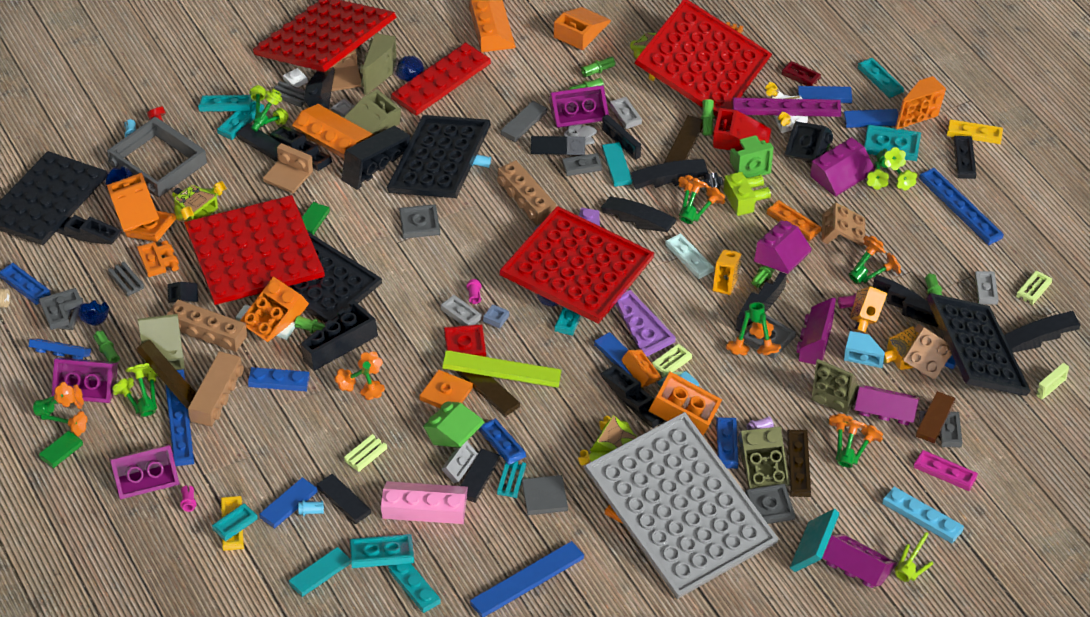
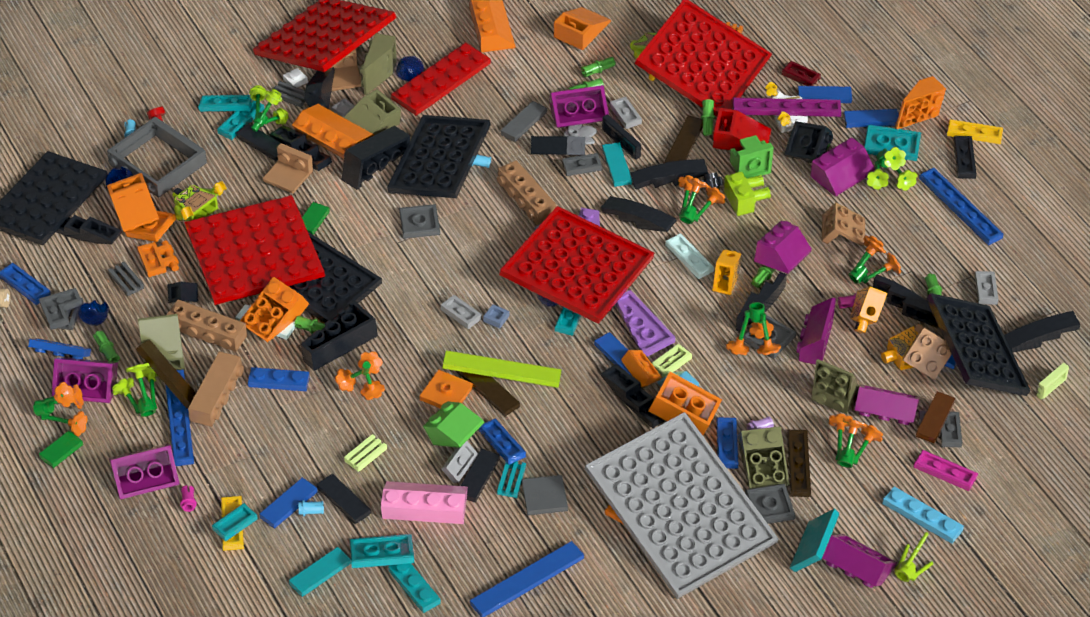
(465, 339): red plate -> none
(474, 287): dark pink pin -> none
(613, 435): torso -> none
(782, 212): orange tile -> none
(863, 350): medium azure slope -> none
(880, 77): teal tile -> none
(1027, 296): yellowish green tile -> none

